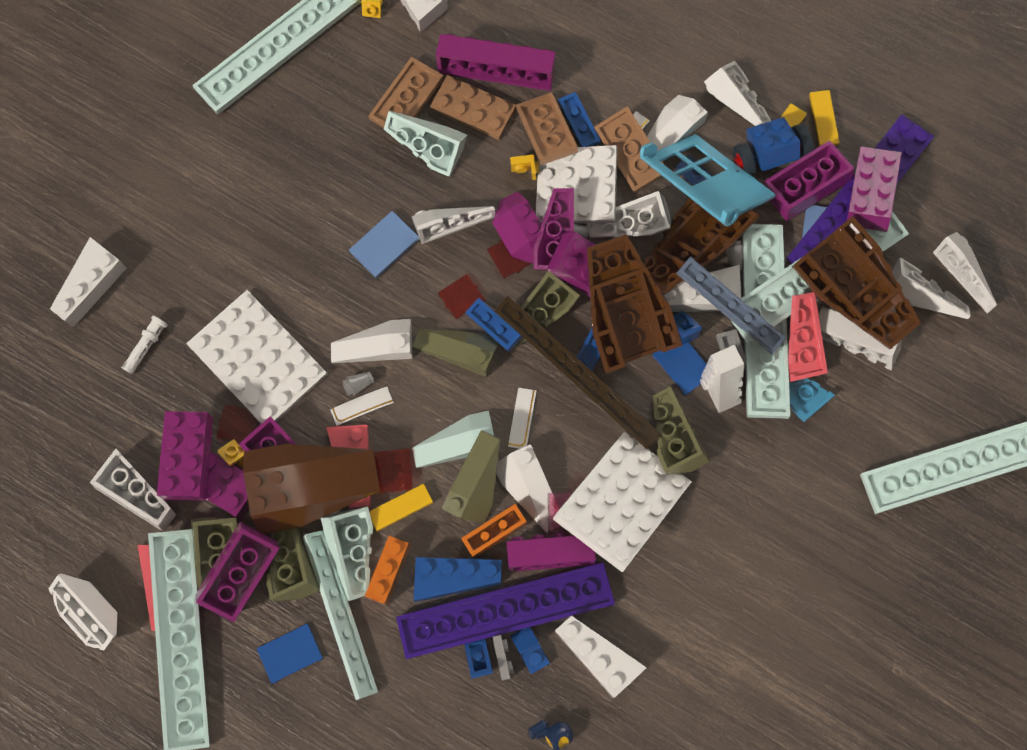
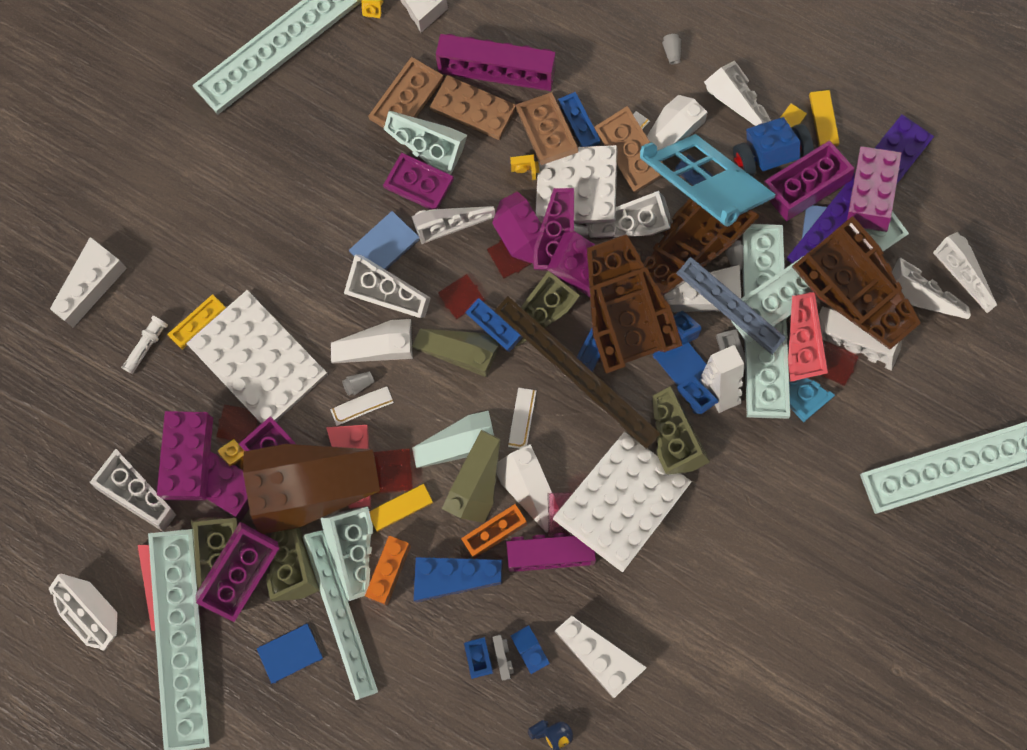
(196, 321): none -> yellow tile
(381, 287): none -> white wedge
(418, 182): none -> magenta plate
(504, 611): dark purple plate -> none
(672, 48): none -> light grey cone
(697, 395): none -> blue slope
(839, 363): none -> clear red piece

